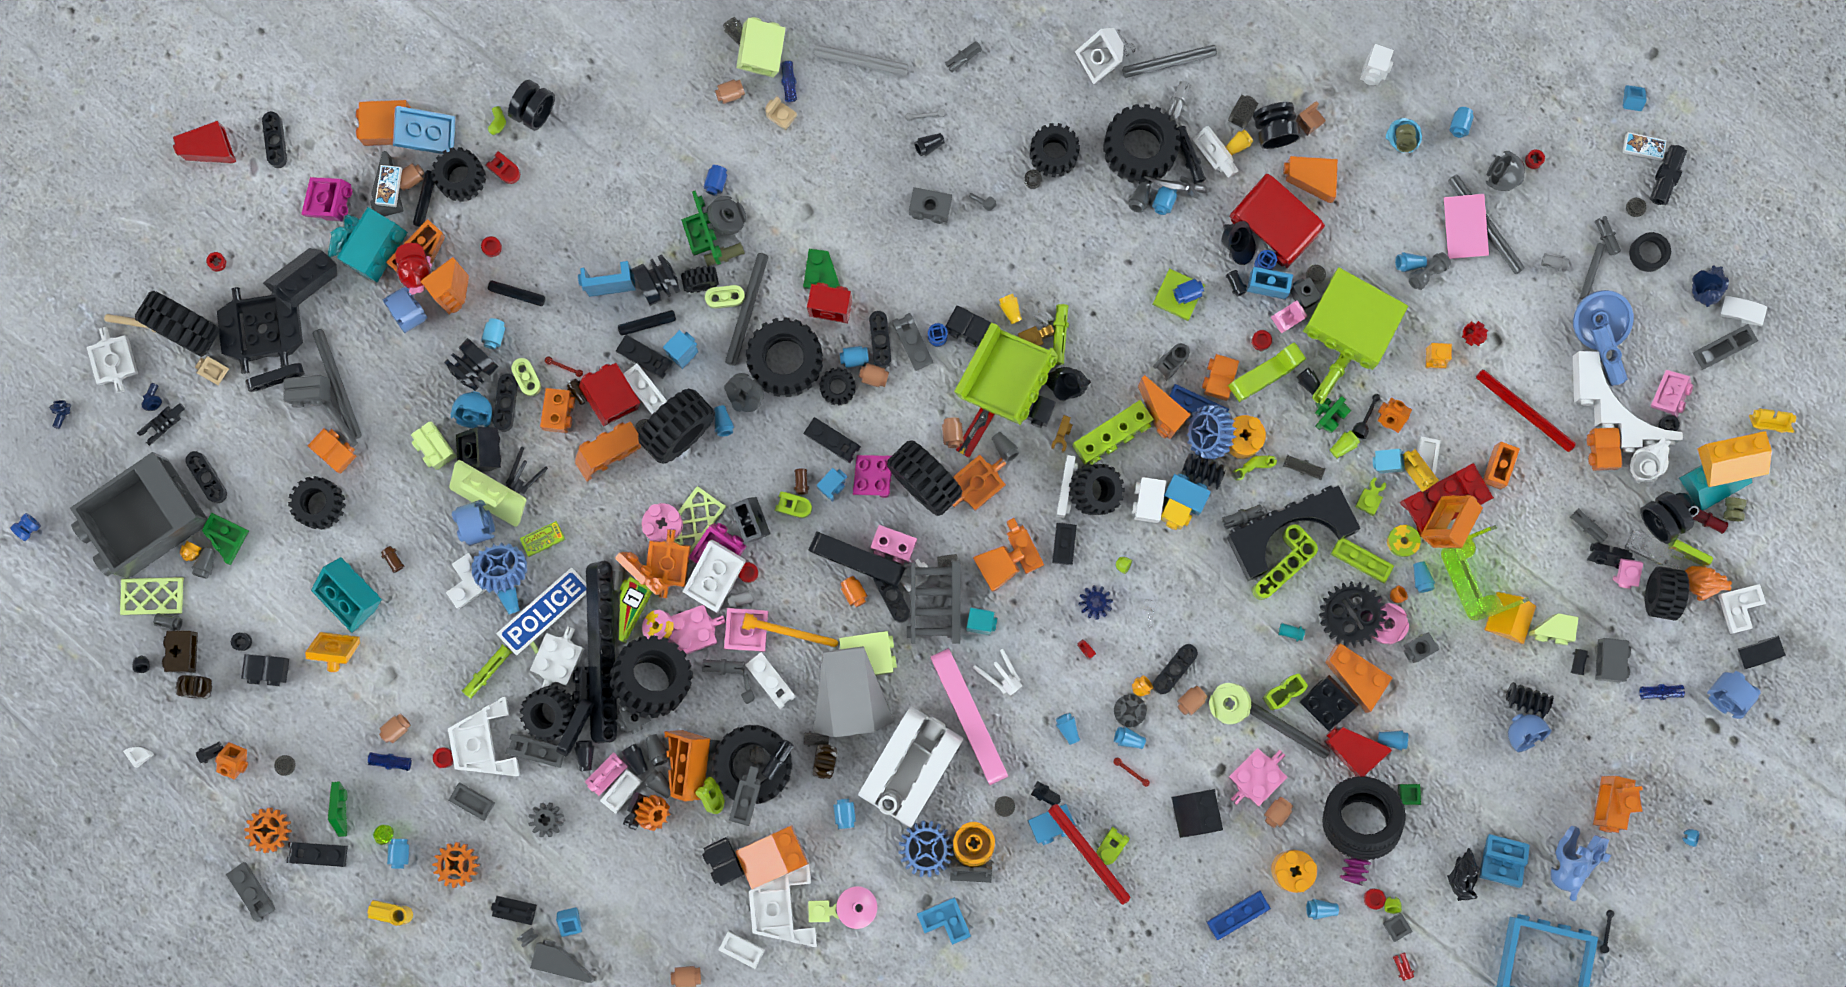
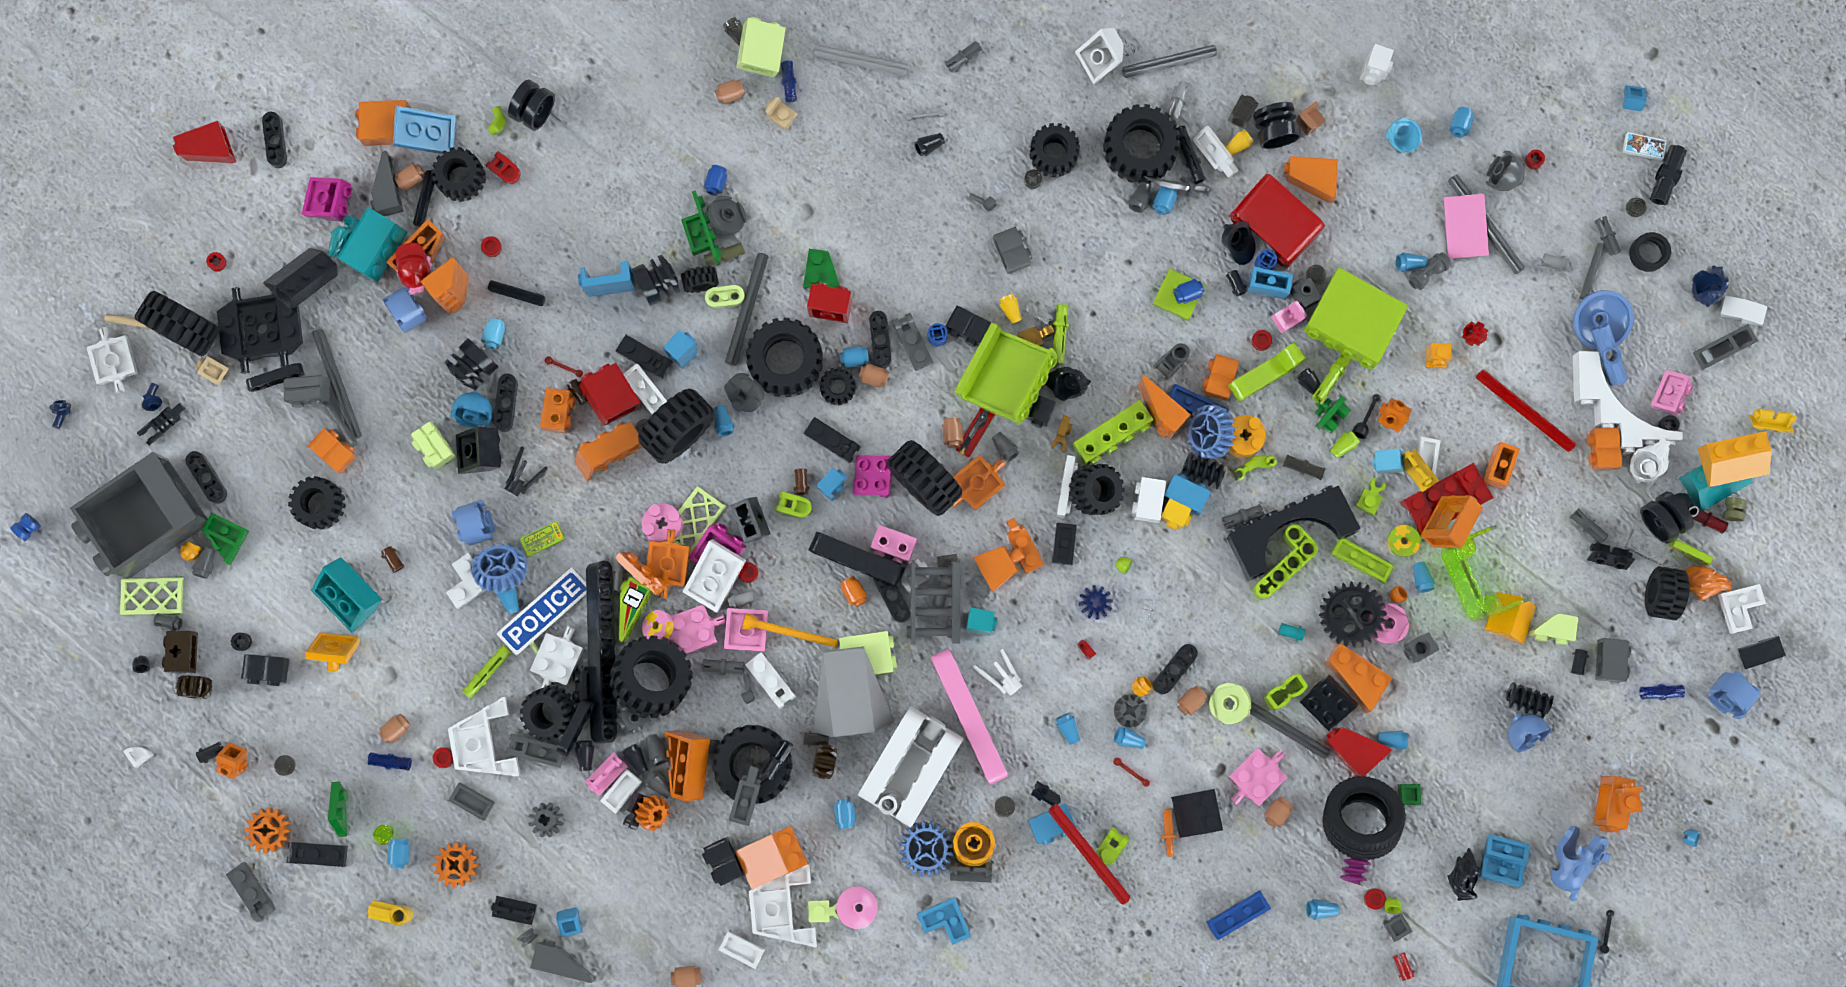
(388, 186): tile -> none
(497, 497): yellowish green bracket -> none
(526, 378): yellowish green plate -> none
(647, 322): black axle -> none
(715, 800): lime plate -> none
(922, 197): dark grey brick -> none
(1011, 249): none -> dark grey brick
(1169, 836): none -> orange piece
(1304, 865): light orange brick -> none
(1406, 138): olive wheel -> none
(1628, 573): bright pink bracket -> none

